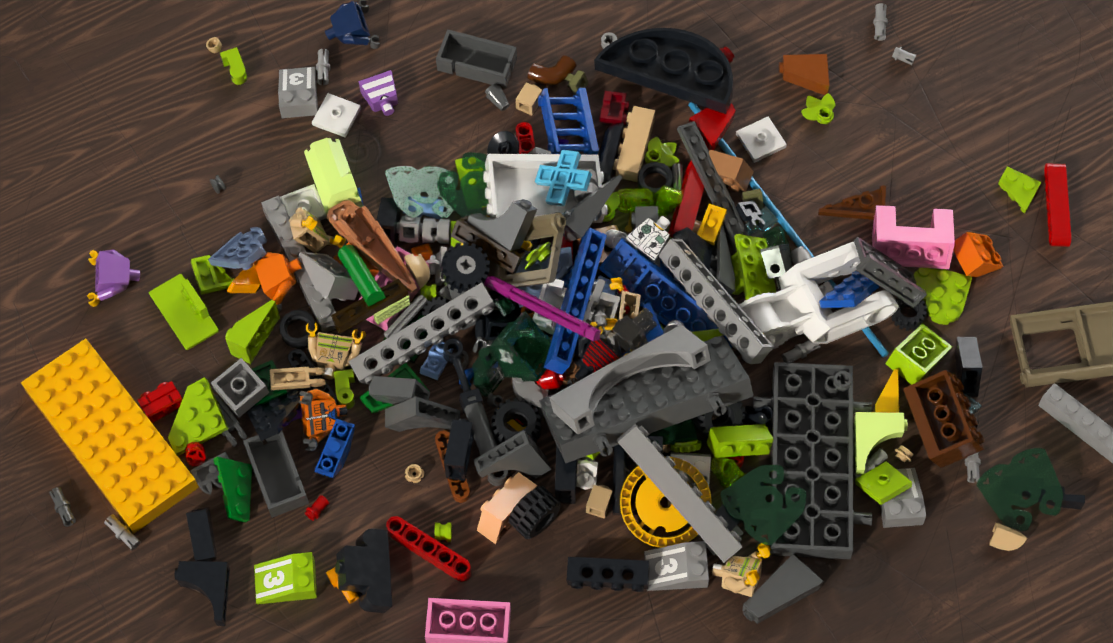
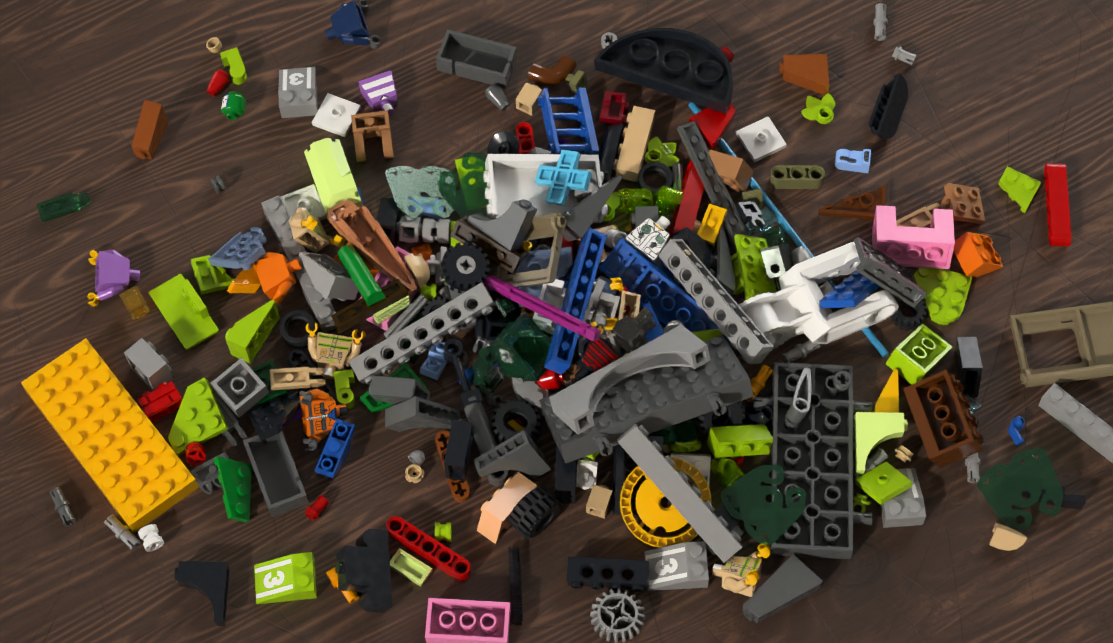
(62, 206): none -> clear green hinge
(134, 303): none -> clear yellow brick
(148, 364): none -> light grey brick
(149, 130): none -> dark orange slope
(150, 536): none -> white wheel
(201, 534): black slope -> none
(218, 82): none -> red cone
(233, 105): none -> green head
(323, 67): light grey pin -> none
(369, 126): none -> medium nougat brick
(410, 567): none -> yellowish green tile
(417, 457): none -> light grey hinge
(516, 585): none -> black piece
(540, 254): lime plate -> none
(625, 619): none -> light grey gear
(759, 380): none -> light orange pin
(801, 398): none -> dark grey piece
(805, 173): none -> olive beam
(853, 160): none -> light blue leg
(861, 499): none -> lime plate
(889, 108): none -> black brick
(919, 218): none -> tan hinge
(964, 202): none -> medium nougat plate
(1015, 428): none -> blue arm

